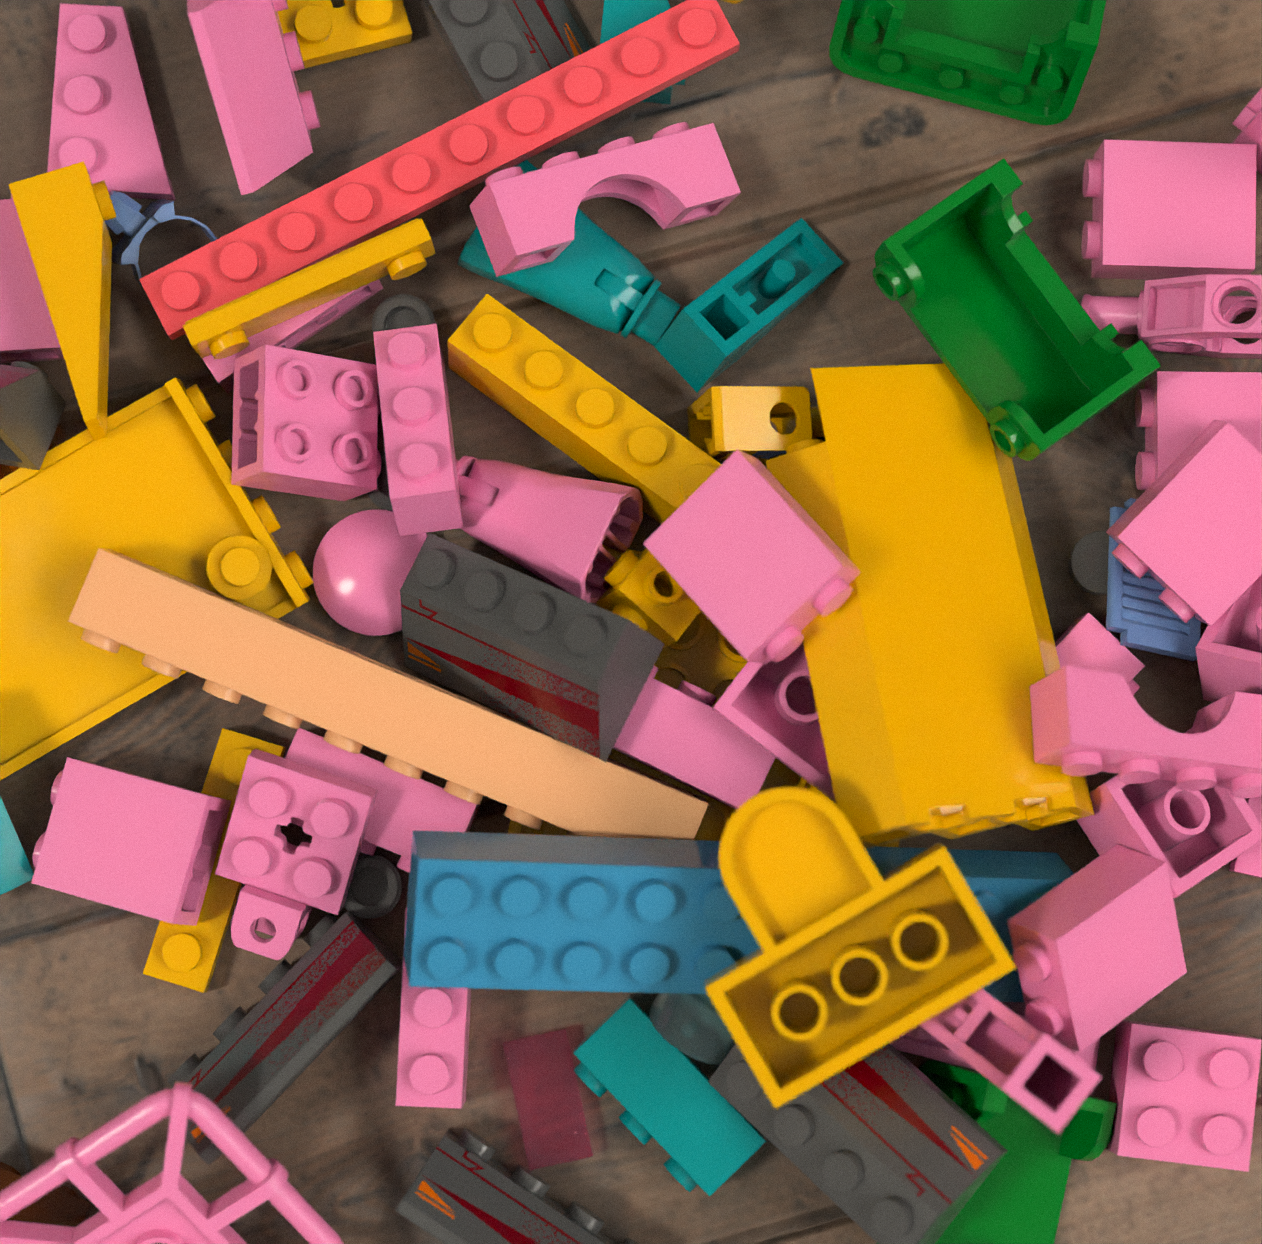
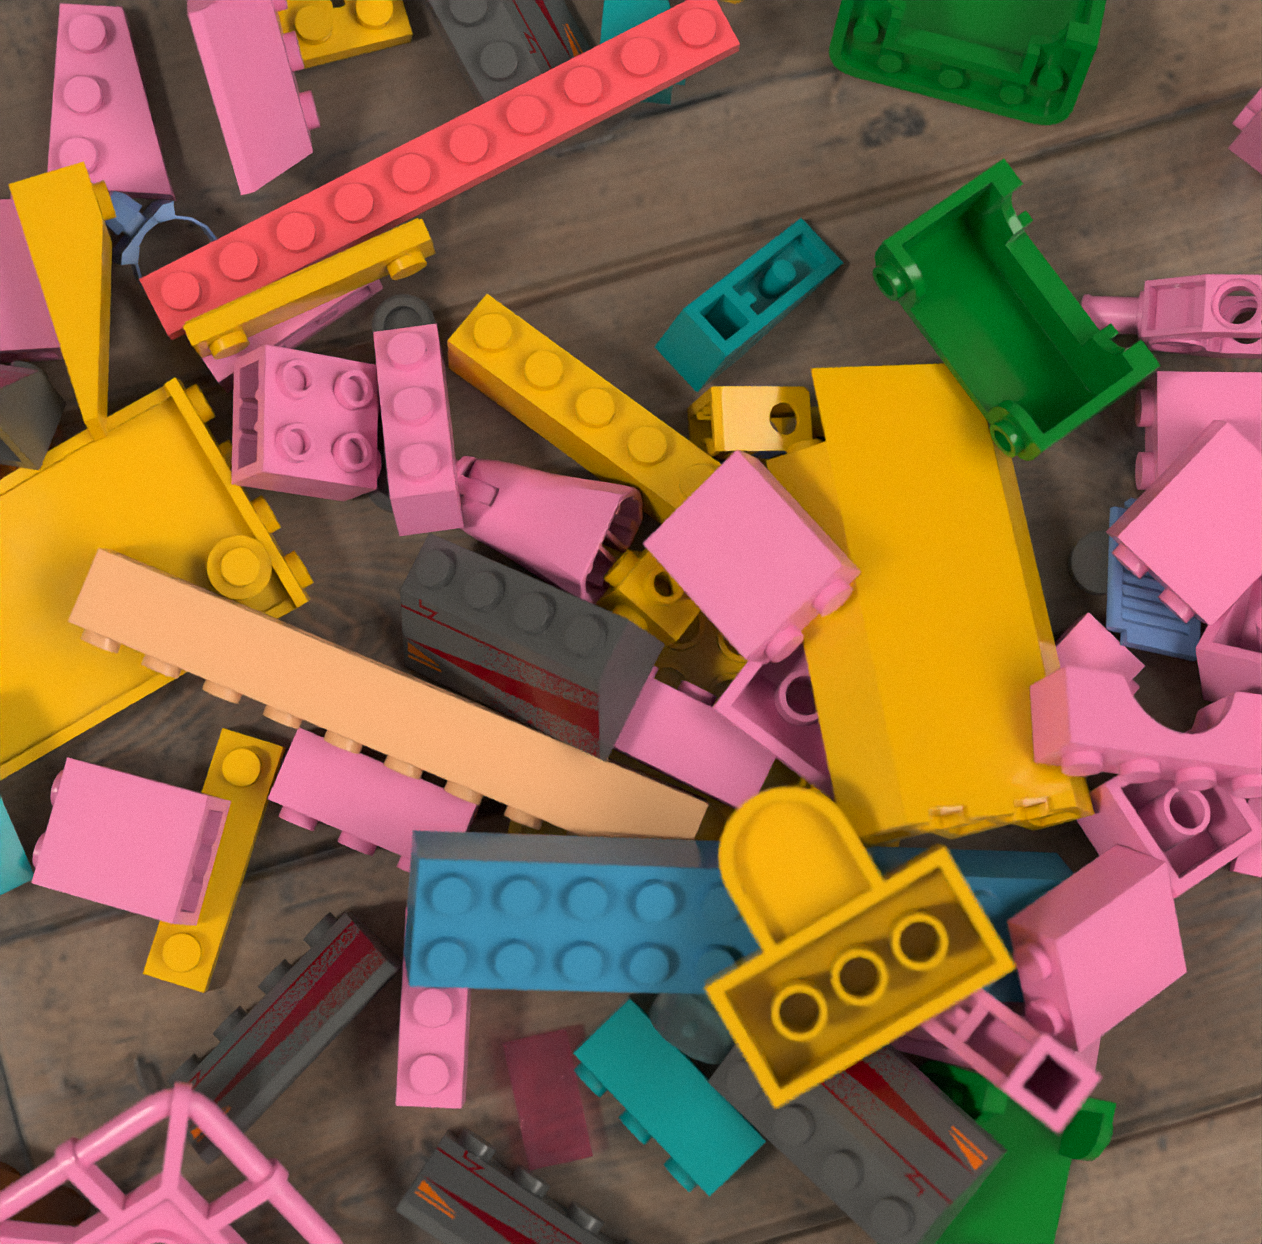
(284, 878): bright pink plate -> none
(362, 571): bright pink dish -> none
(374, 887): dark grey tile -> none
(589, 279): teal piece -> none
(672, 177): bright pink arch -> none
(1170, 209): bright pink brick -> none
(1184, 1094): bright pink brick -> none

